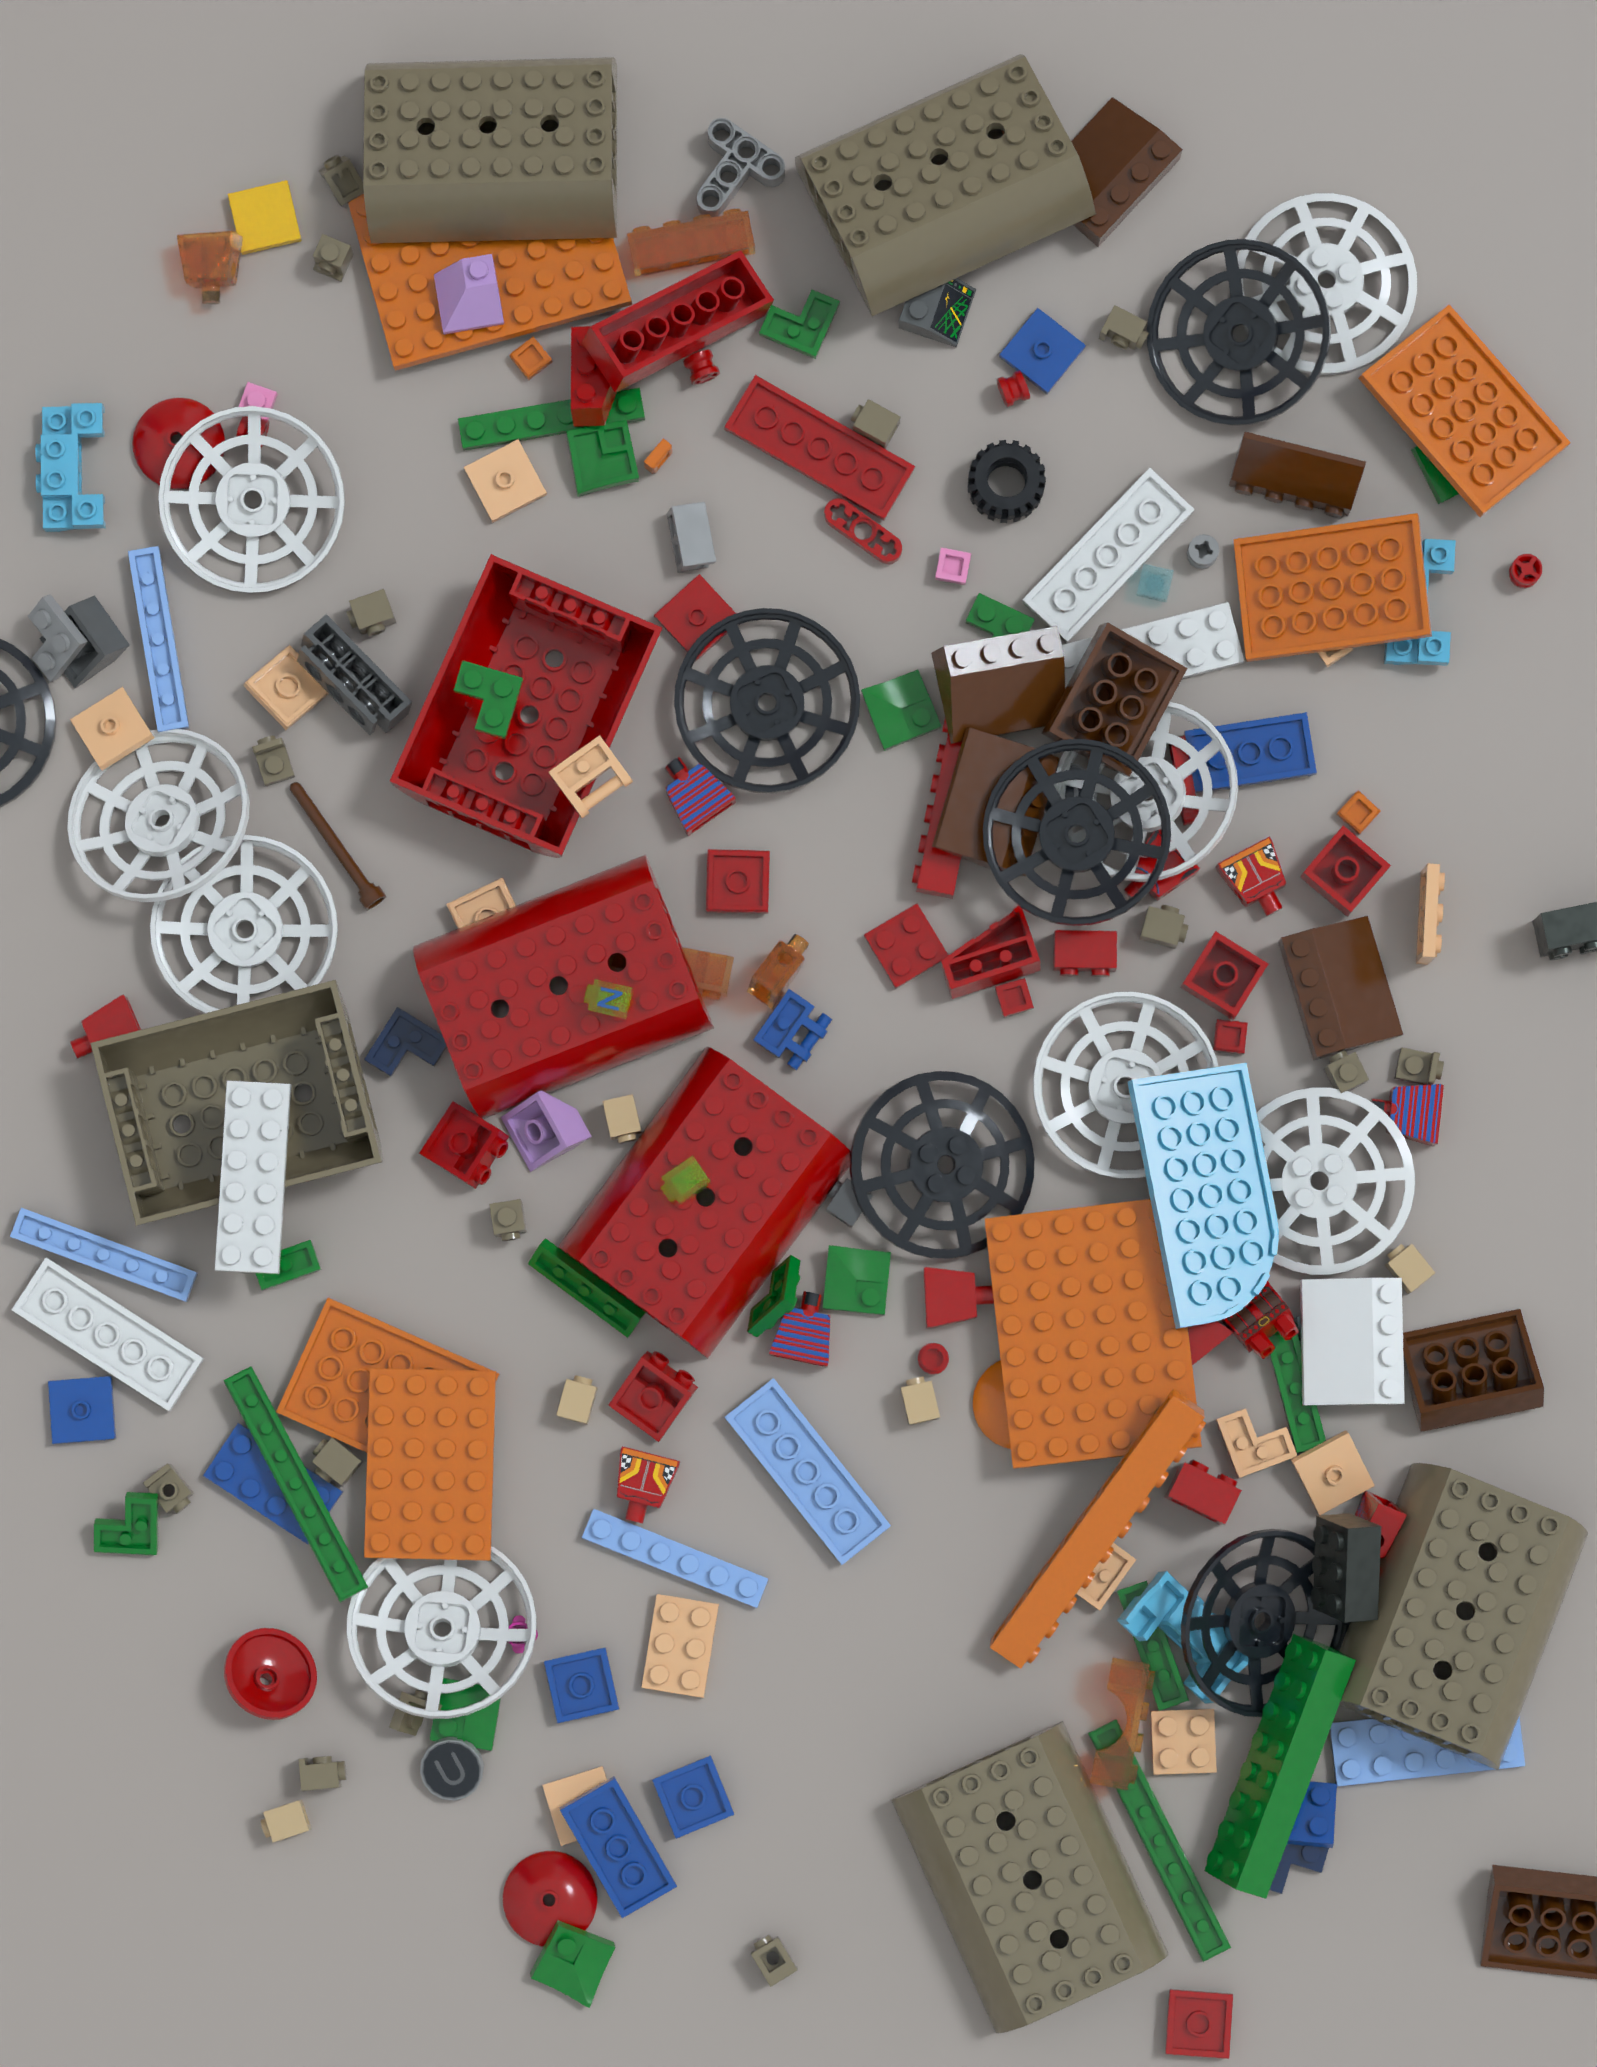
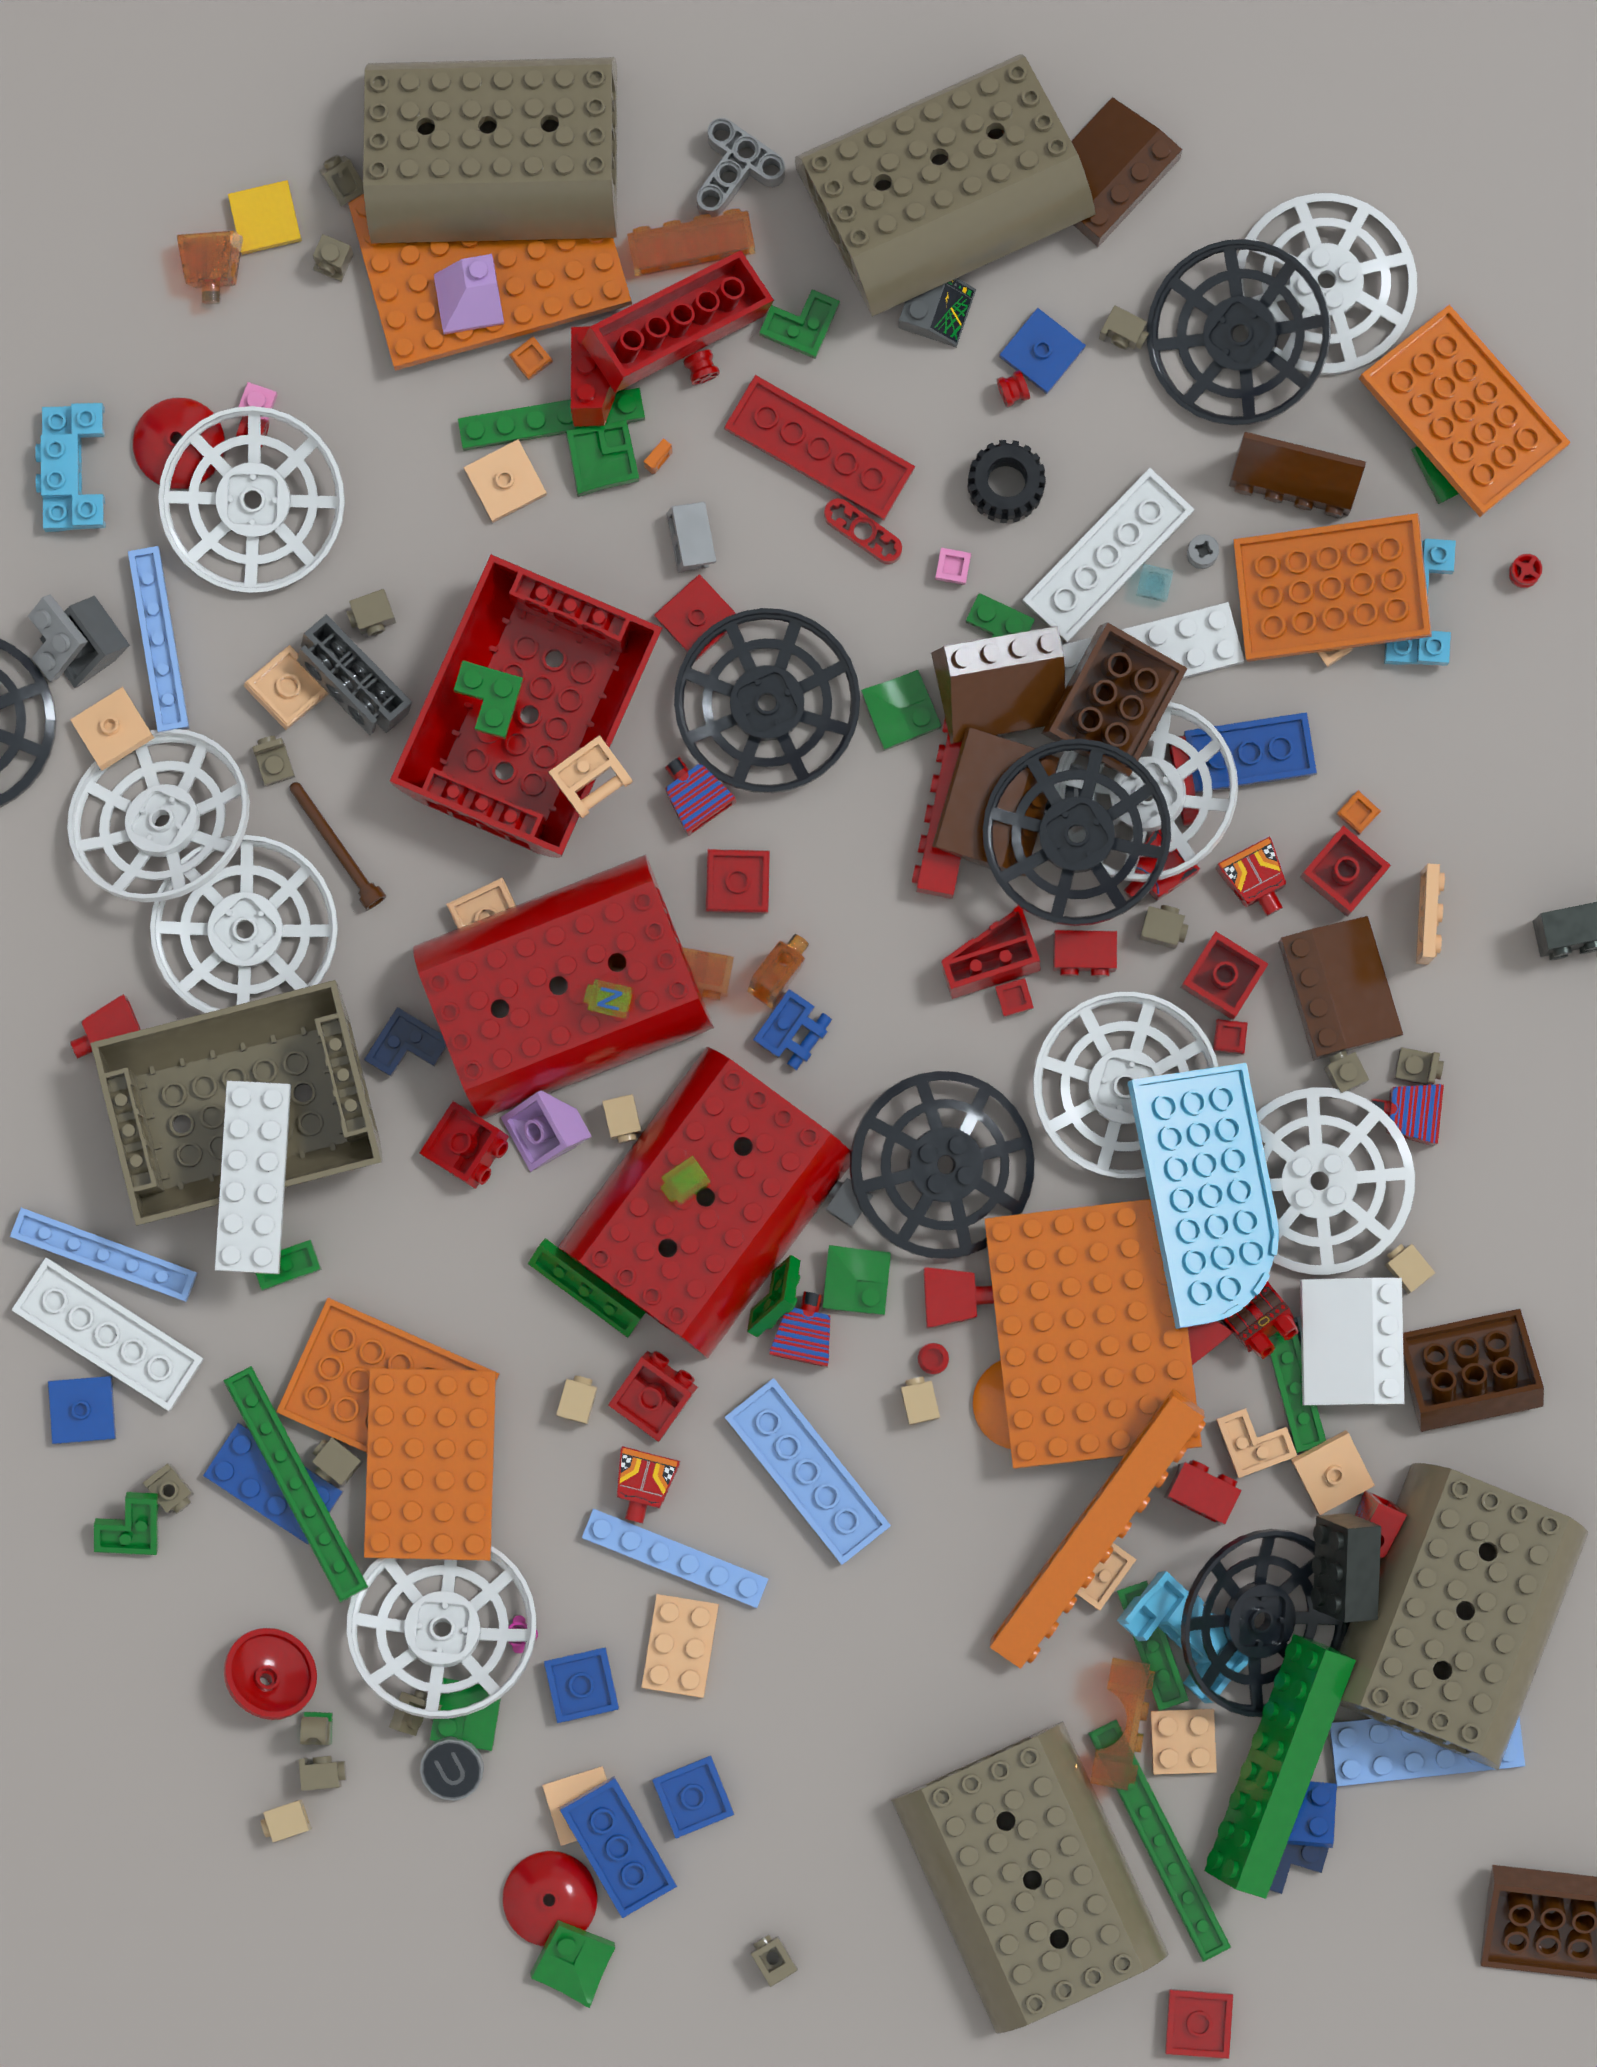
(316, 1728): none -> dark tan leg
(508, 1219): dark tan brick -> none
(875, 423): dark tan brick -> none
(906, 946): red plate -> none

